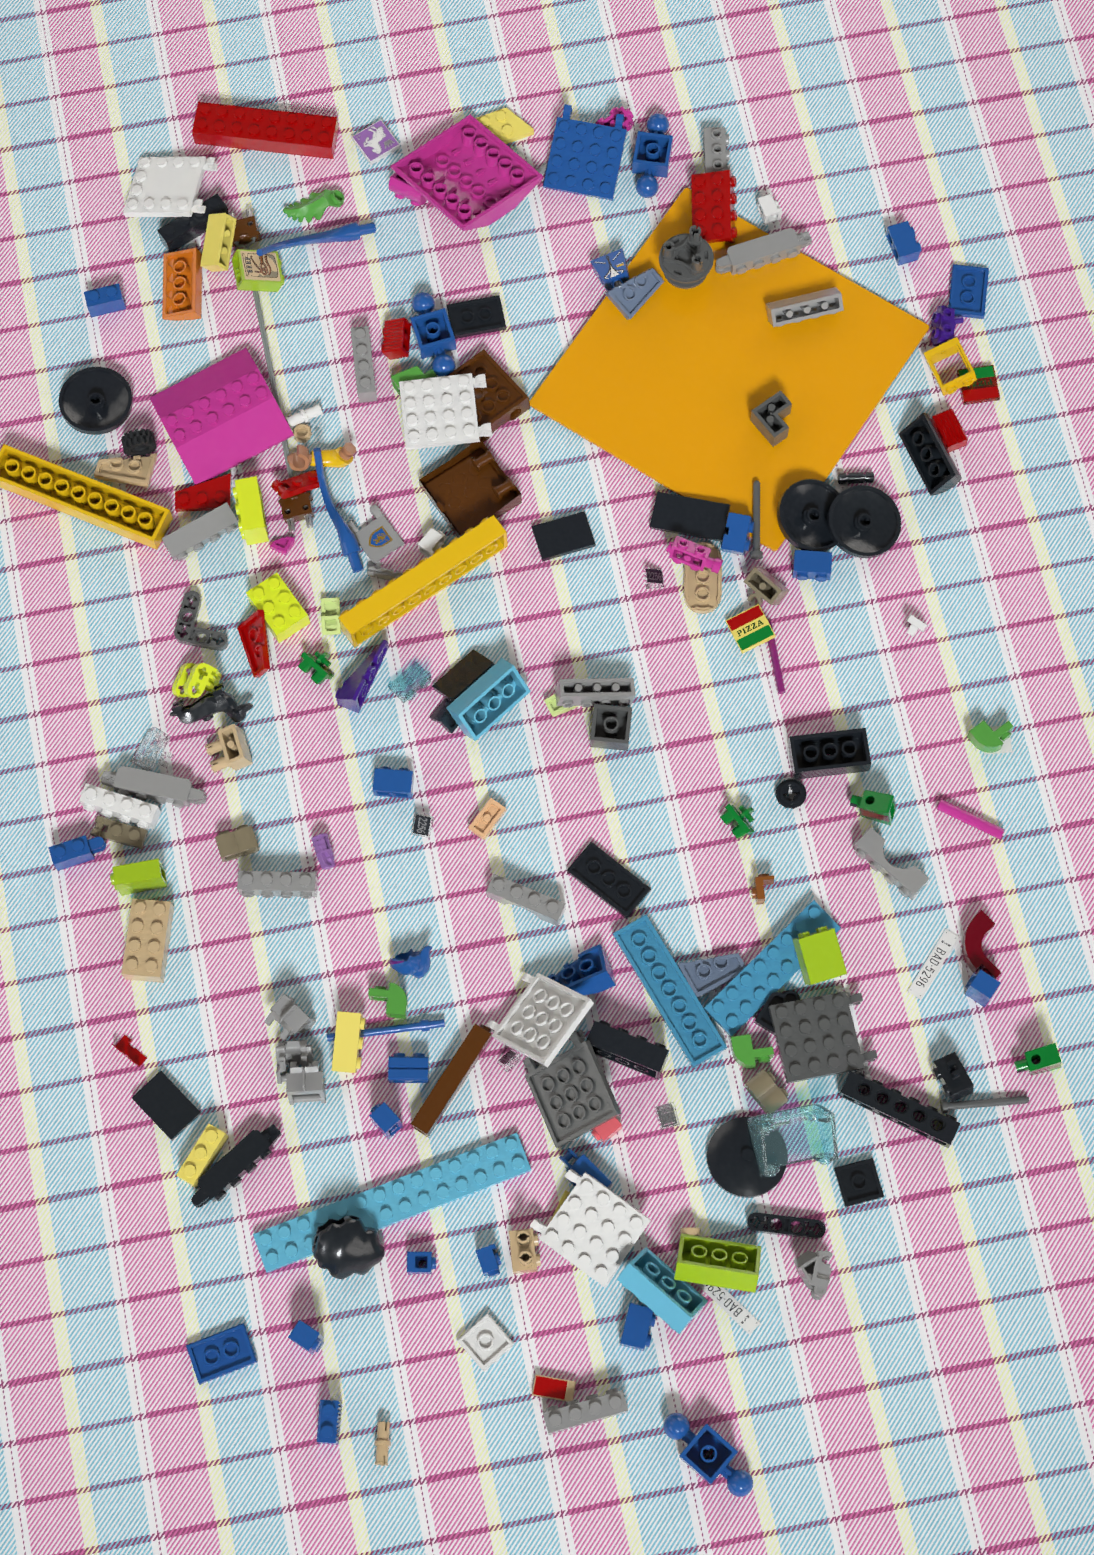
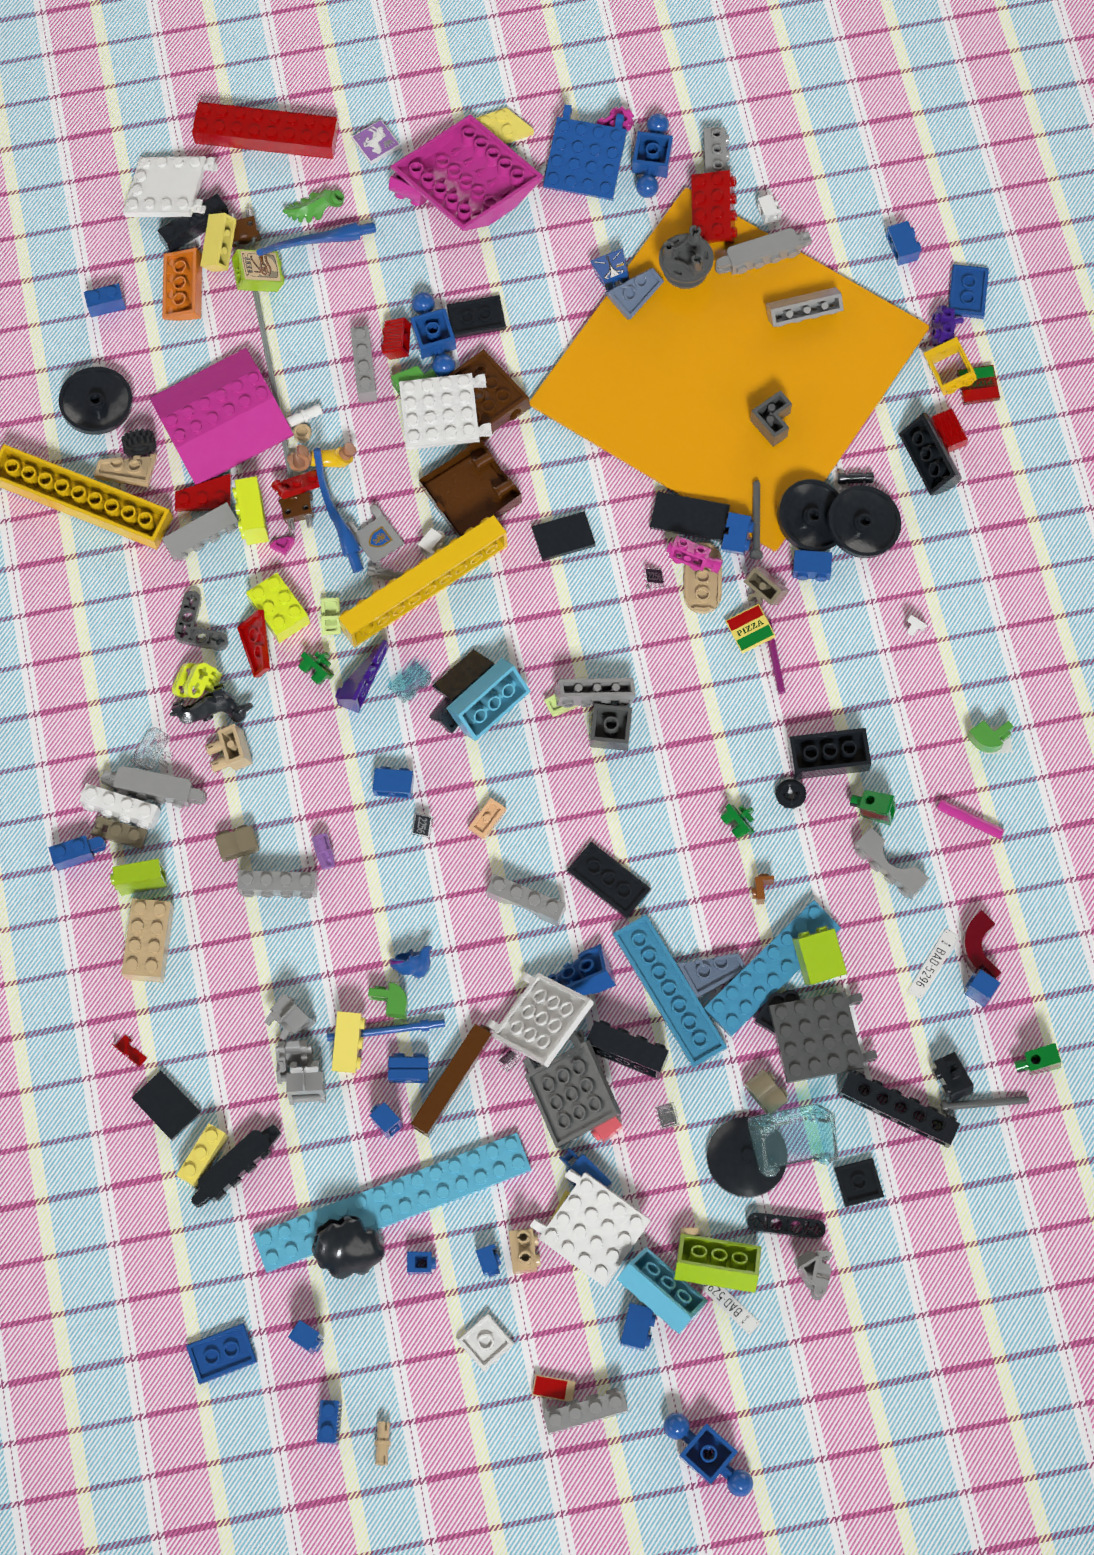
(745, 1054): bright green brick -> none

